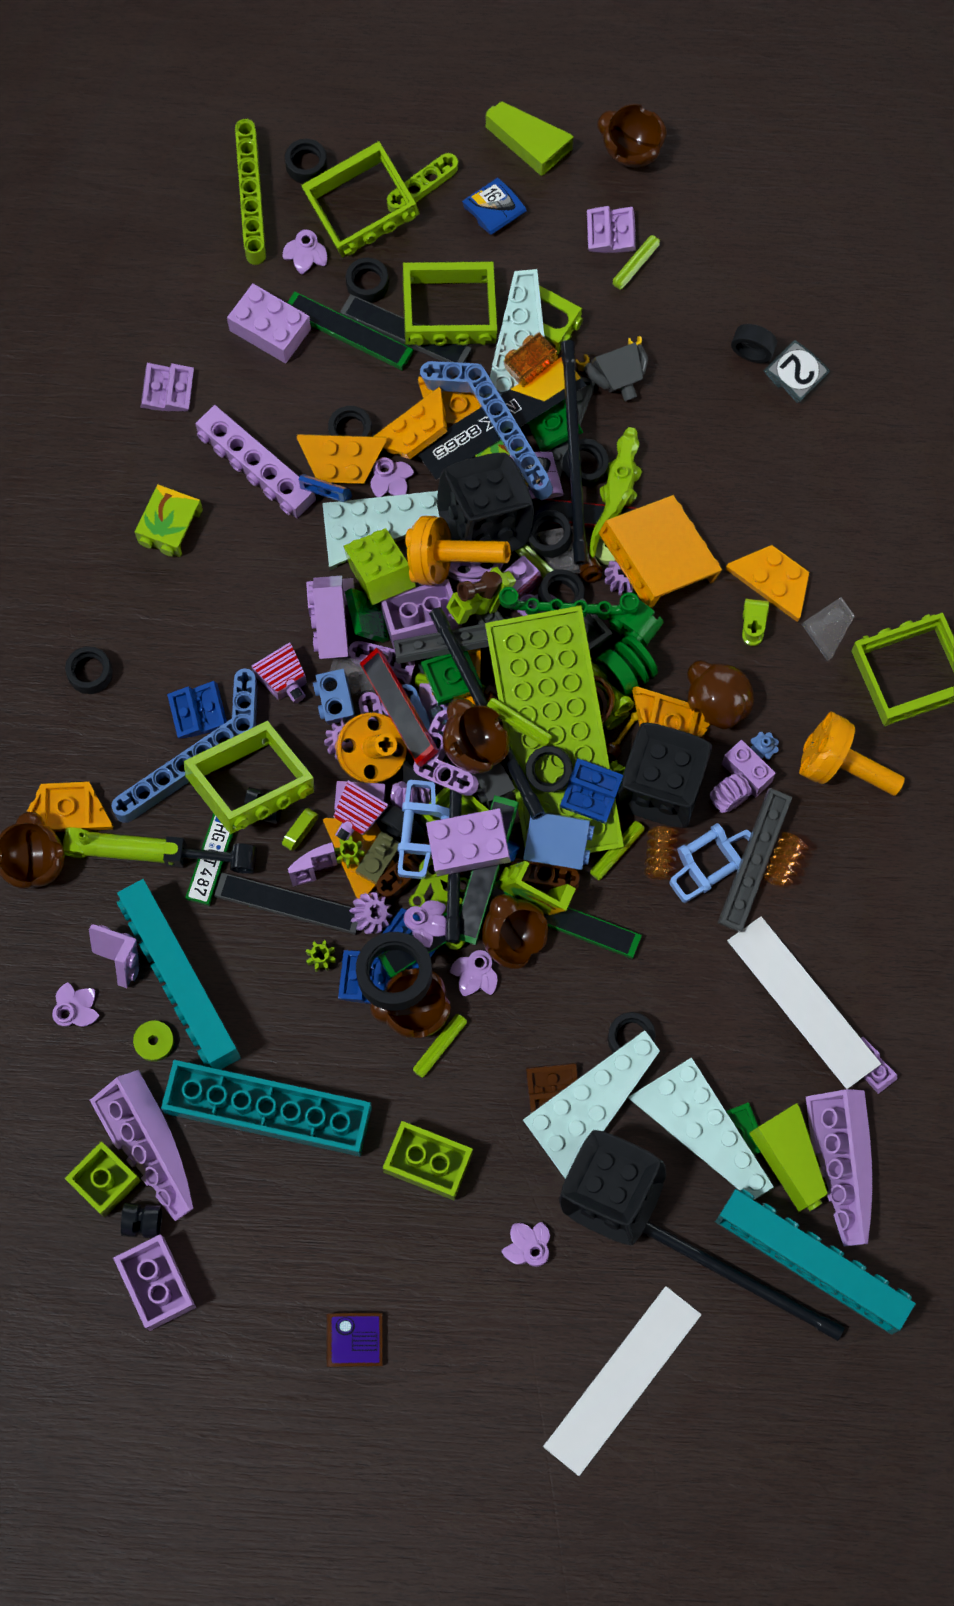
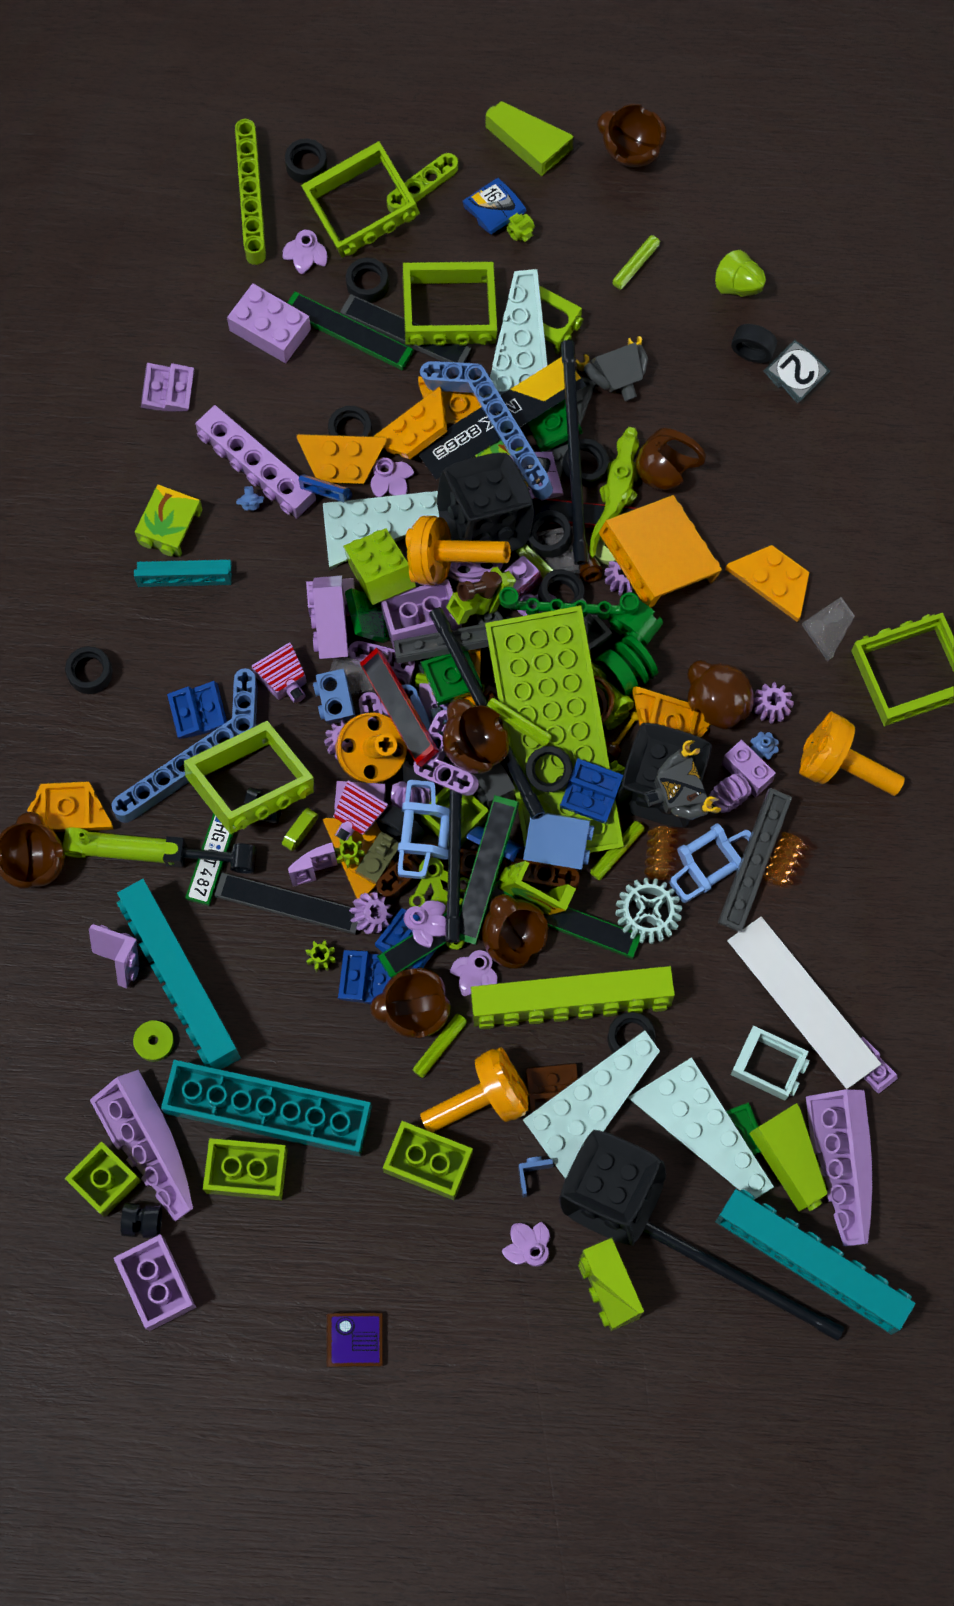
(77, 1003): lavender plate -> none
(183, 573): none -> teal fence
(245, 1169): none -> lime brick
(249, 500): none -> medium blue plant
(383, 943): black tyre -> none
(468, 842): lavender brick -> none
(497, 1086): none -> light orange piece
(520, 227): none -> lime gear
(530, 359): clear orange brick -> none
(533, 1163): none -> medium blue bracket
(571, 997): none -> lime brick
(610, 1285): none -> lime slope
(611, 230): lavender slope -> none
(622, 1381): white sticker -> none
(641, 902): none -> light aqua gear
(661, 465): none -> reddish brown piece
(680, 787): none -> dark grey torso
(739, 275): none -> lime helmet
(754, 619): lime piece -> none
(757, 1034): none -> light aqua window
(781, 700): none -> lavender gear

